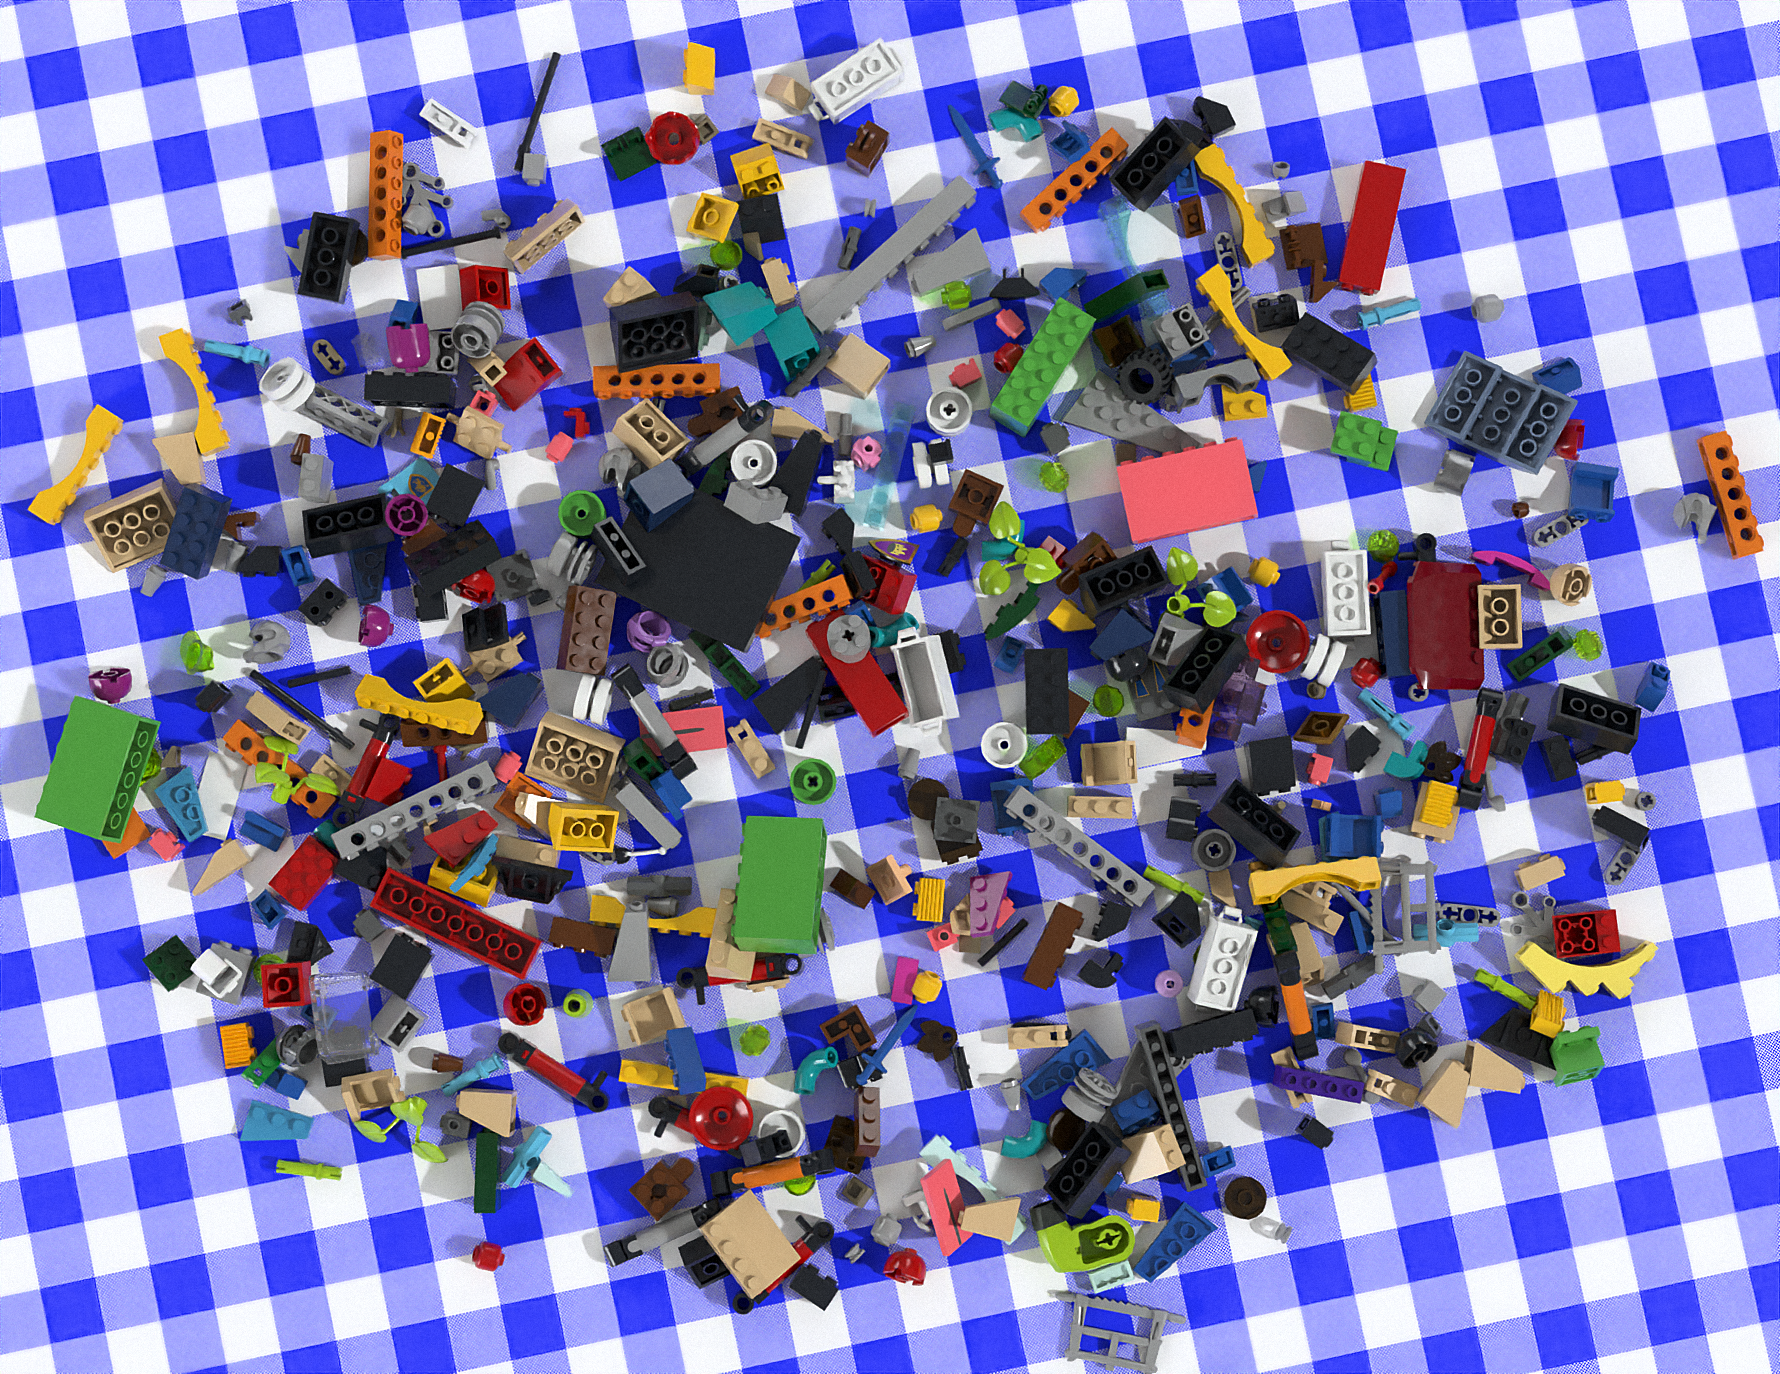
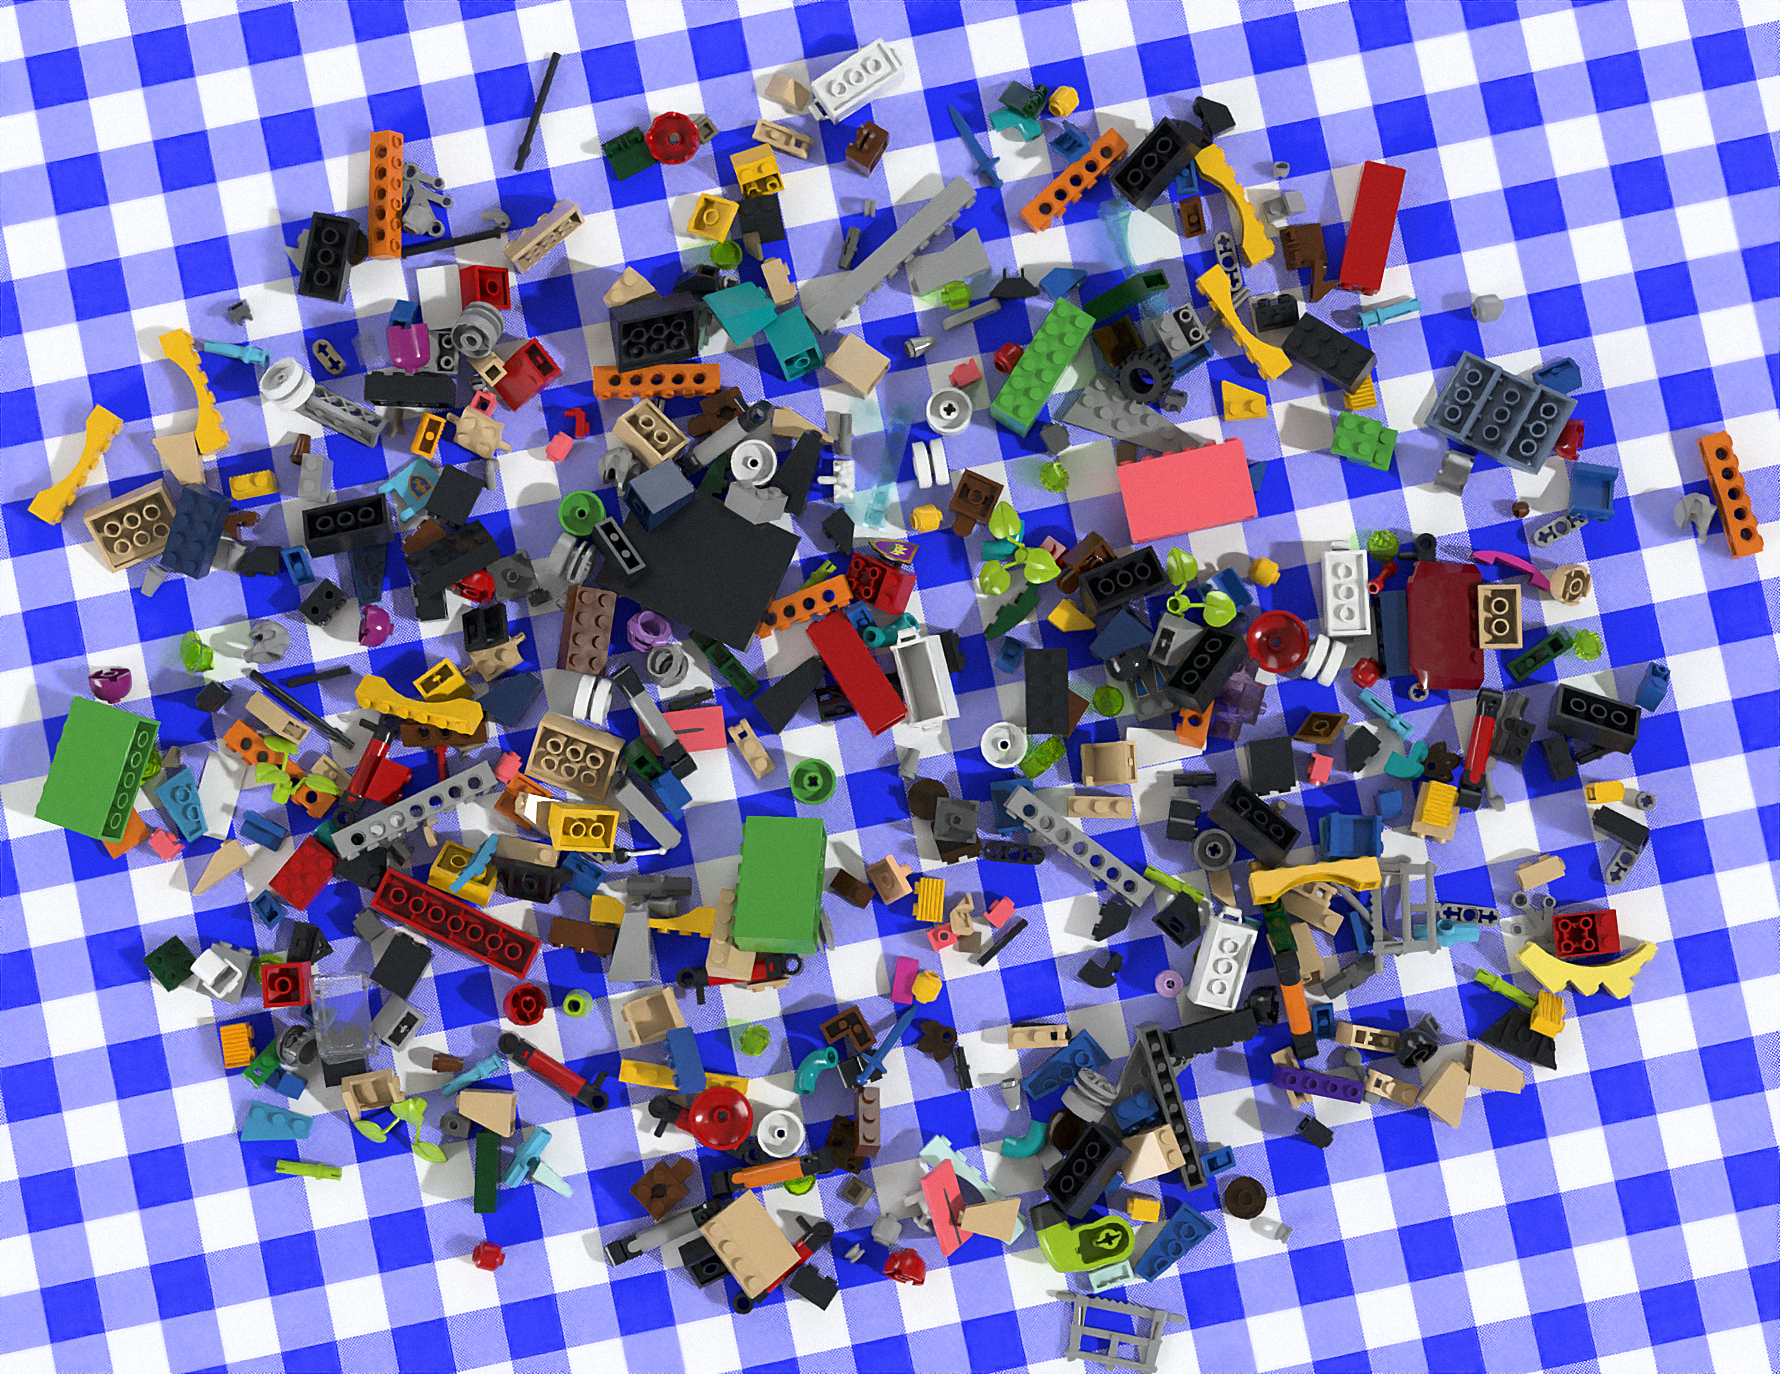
(253, 485): none -> yellow brick
(406, 514): magenta cylinder -> none
(448, 122): white plate -> none
(462, 837): red wing -> none
(534, 169): light grey brick -> none
(585, 876): none -> blue panel
(700, 70): yellow slope -> none
(765, 1148): black slope -> none
(811, 708): black bar -> none
(814, 367): dark grey pin -> none
(845, 627): light grey brick -> none
(857, 574): black slope -> none
(866, 453): bright pink brick -> none
(941, 453): black panel -> none
(953, 557): black axle -> none
(985, 902): wing -> none
(1009, 323): coral brick -> none
(1030, 849): none -> black beam
(1052, 945): reddish brown brick -> none
(1239, 376): arch -> none
(1316, 690): dark tan plate -> none
(1321, 805): light nougat piece -> none
(1428, 996): light grey brick -> none
(1576, 1055): bright green bracket -> none

